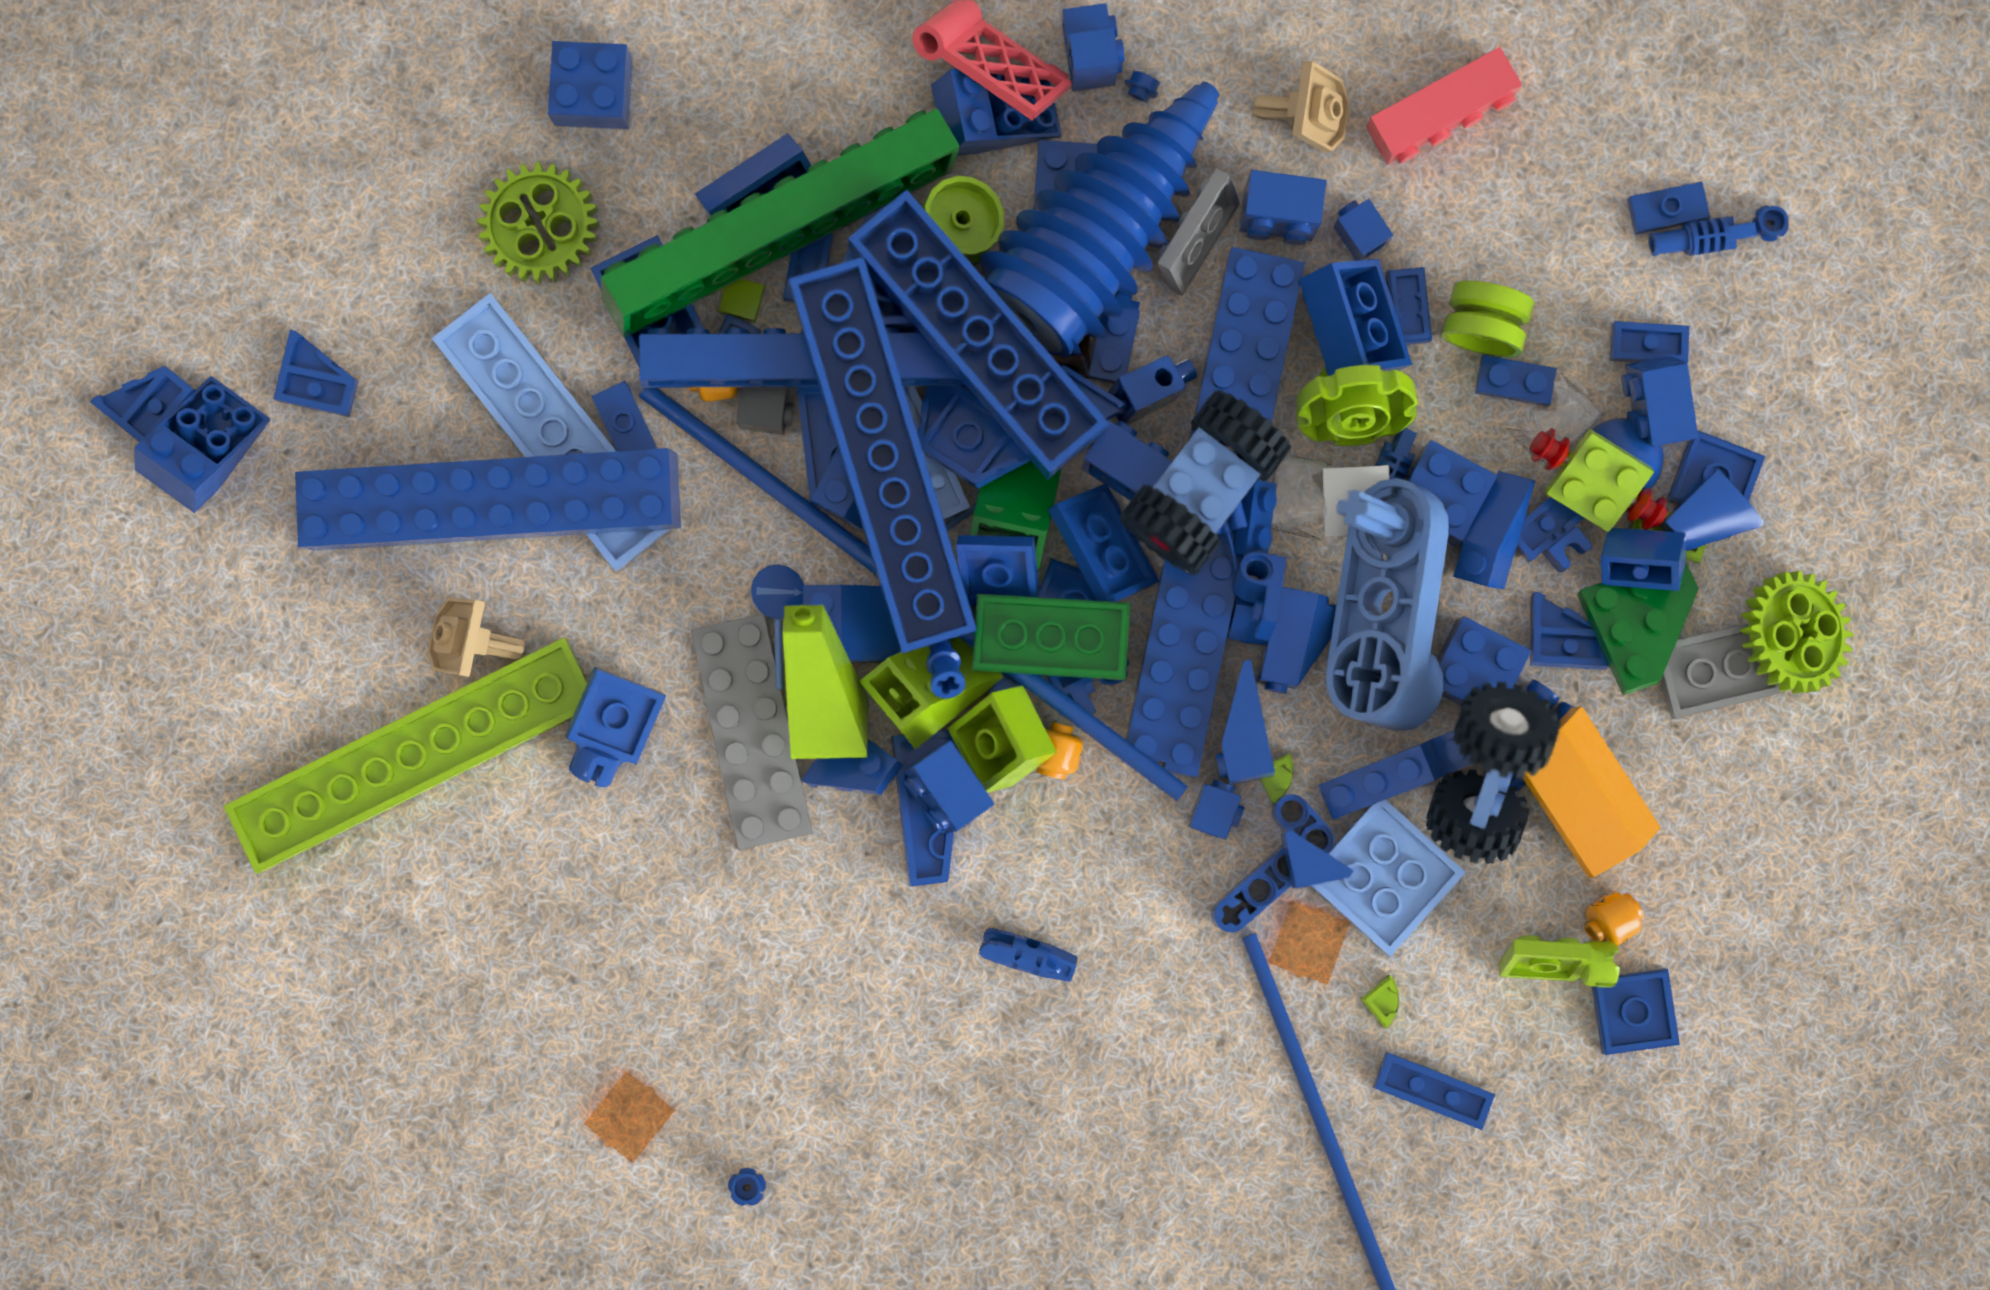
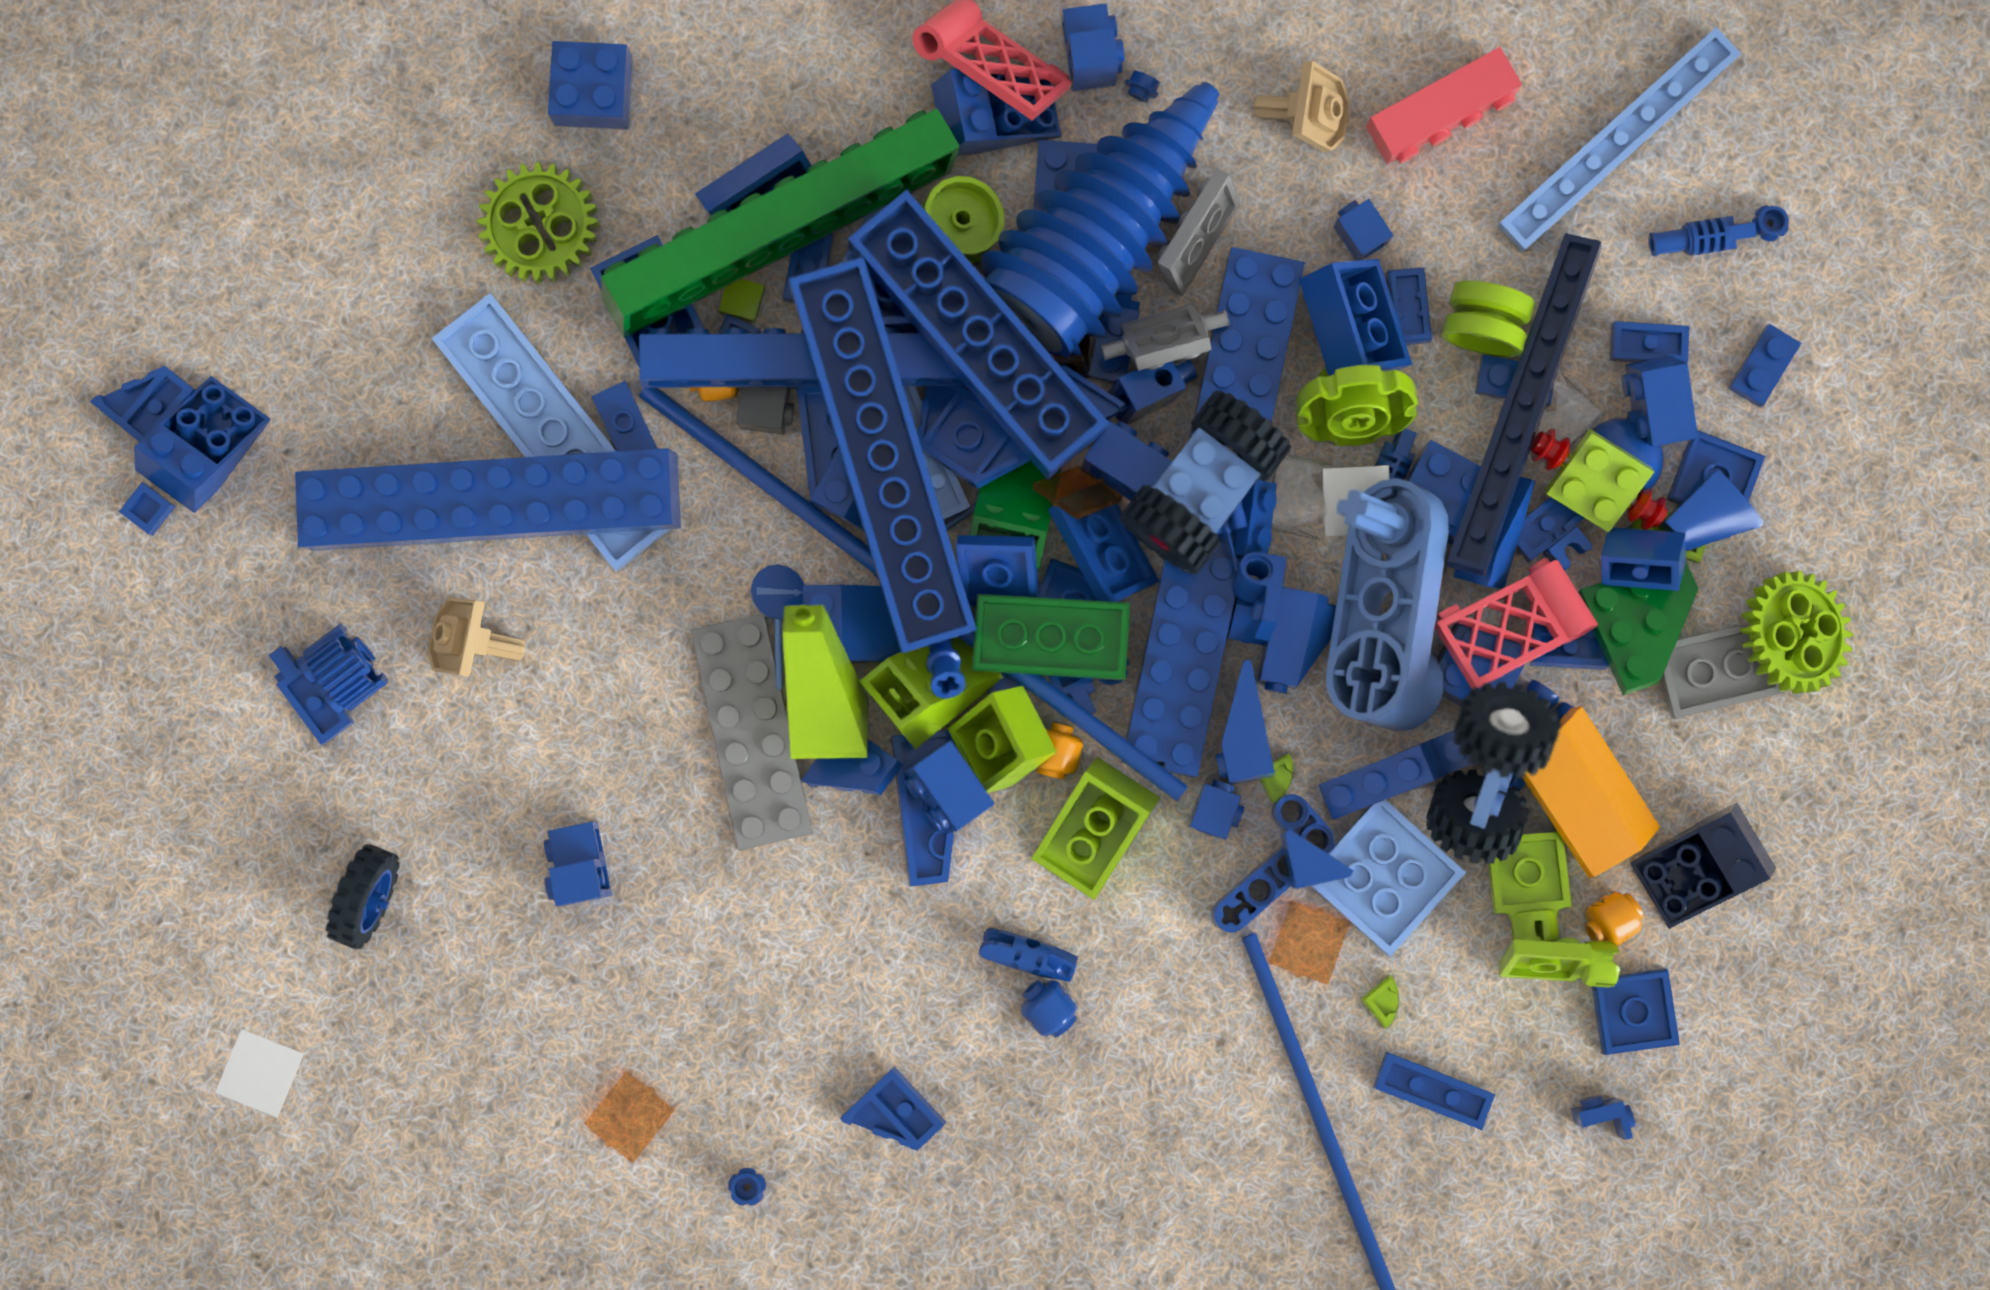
(147, 508): none -> blue plate
(259, 1073): none -> white sticker
(308, 698): none -> blue hinge
(313, 379): blue wing -> none
(342, 669): none -> blue brick
(362, 896): none -> black wheel
(408, 756): lime plate -> none
(578, 865): none -> blue brick
(611, 725): blue plate -> none
(896, 1112): none -> blue wing
(1048, 1008): none -> blue head
(1077, 492): none -> clear orange piece
(1095, 828): none -> lime slope
(1166, 337): none -> light grey plate
(1282, 207): blue brick -> none
(1524, 405): none -> dark blue plate
(1532, 885): none -> lime plate
(1550, 595): none -> coral piece
(1596, 1111): none -> blue bracket
(1619, 139): none -> light blue plate
(1668, 208): blue plate -> none
(1704, 866): none -> dark blue slope
(1764, 365): none -> blue plate

